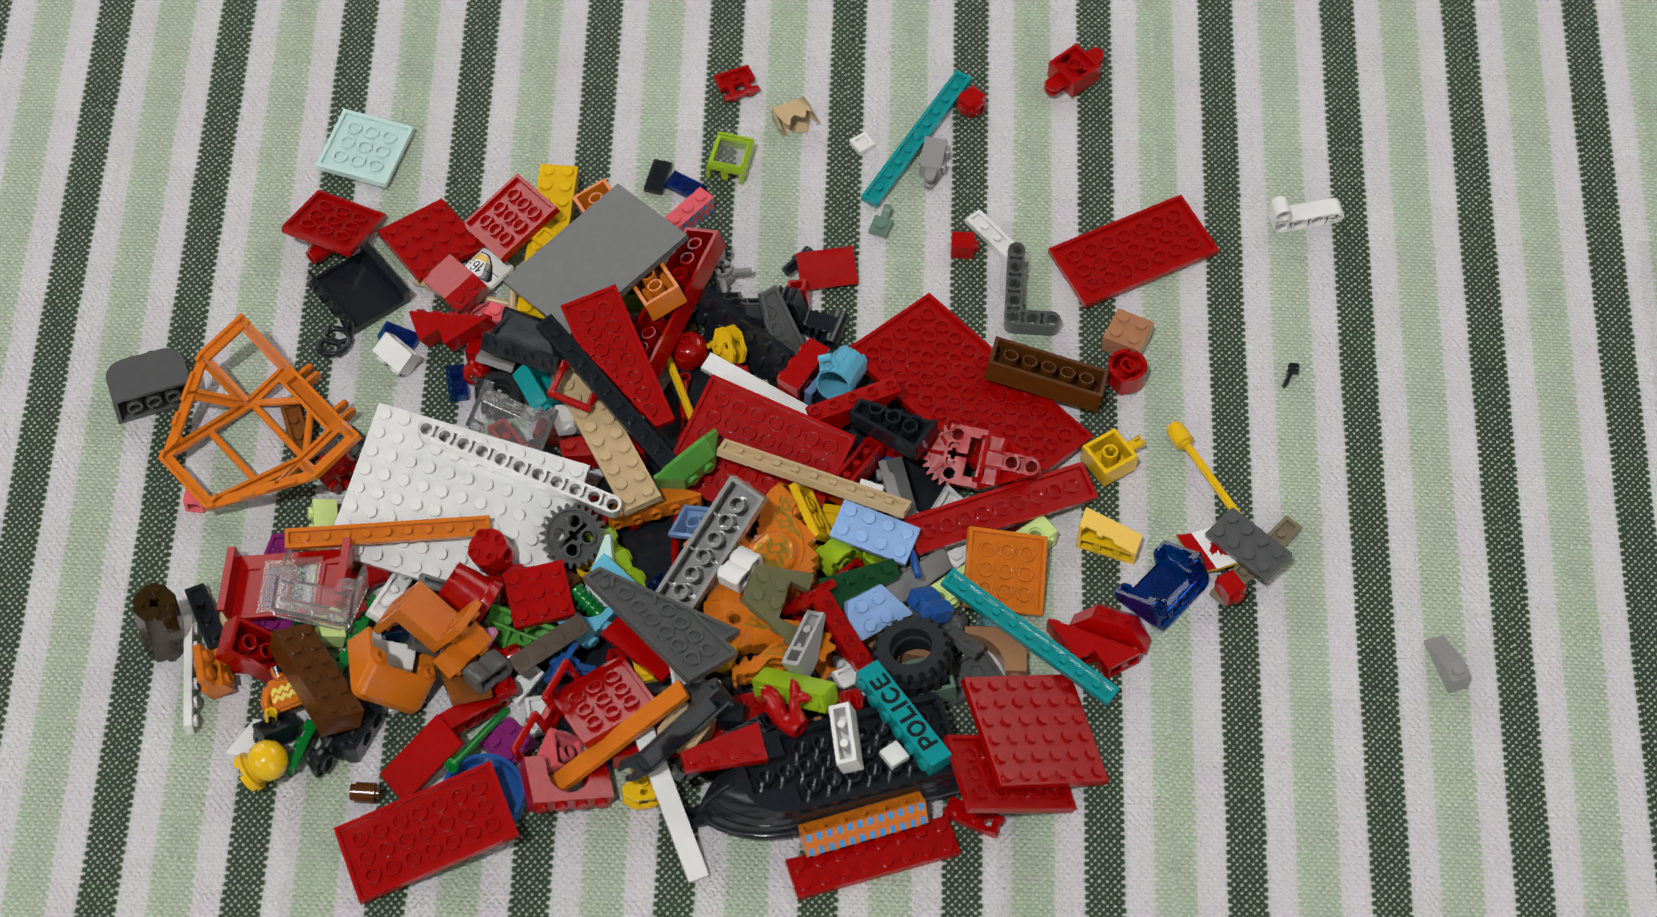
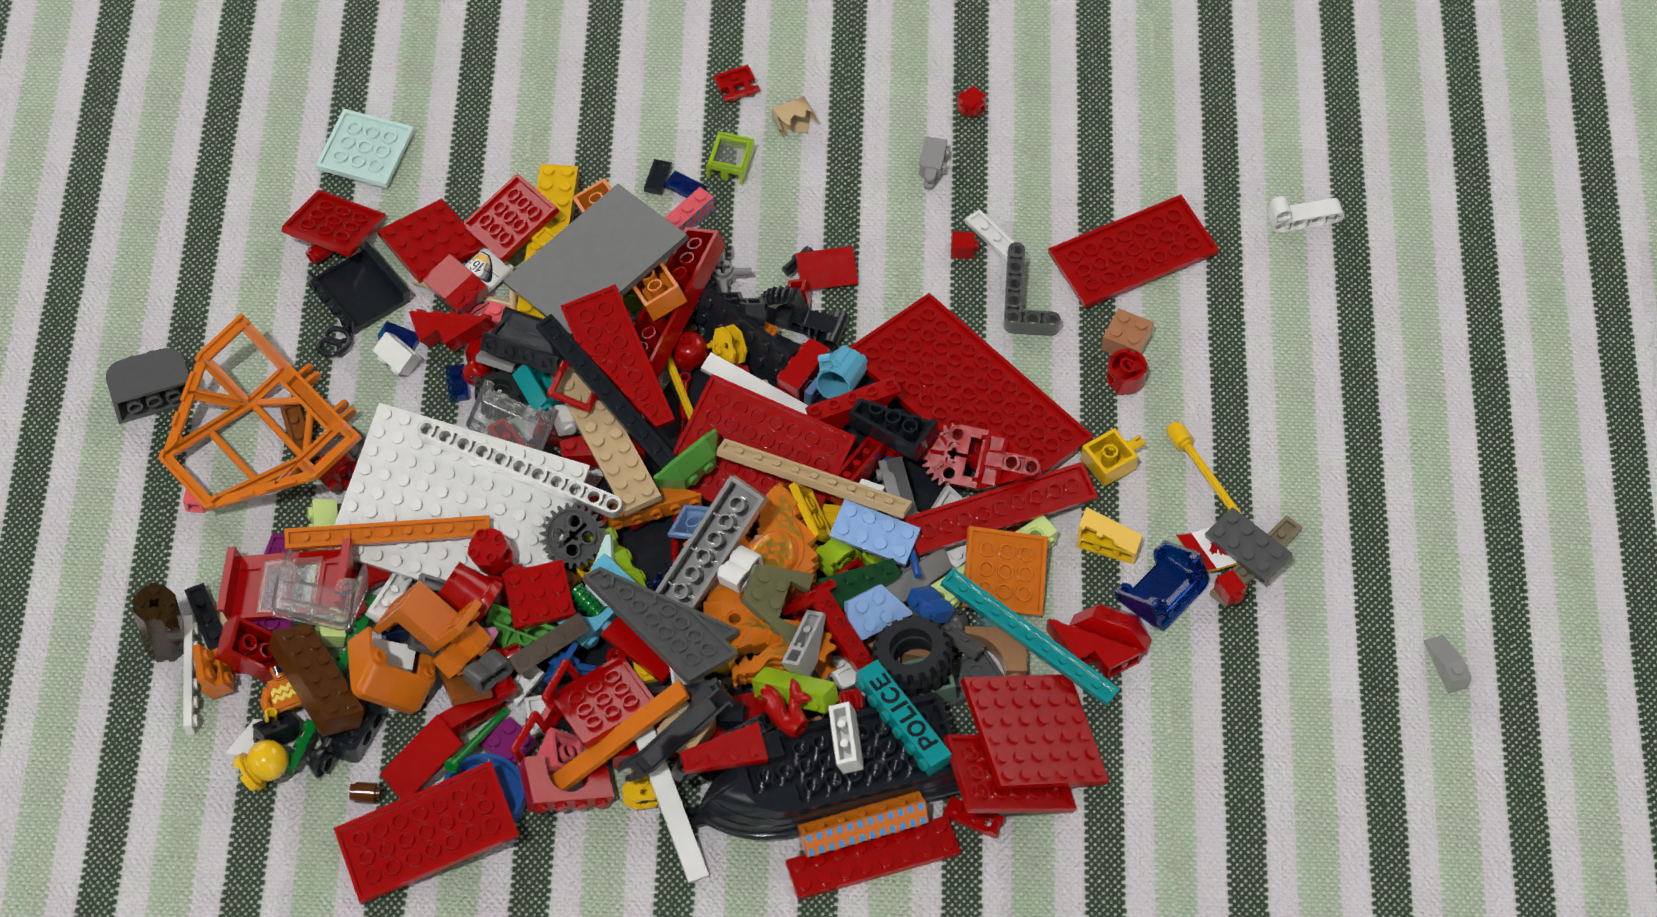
(778, 319): dark grey wing -> none
(862, 143): white tile -> none
(882, 224): sand green plate -> none
(894, 755): white tile -> none
(915, 139): teal plate -> none
(1046, 374): reddish brown brick -> none
(1065, 68): red brick -> none
(1292, 369): black hand -> none

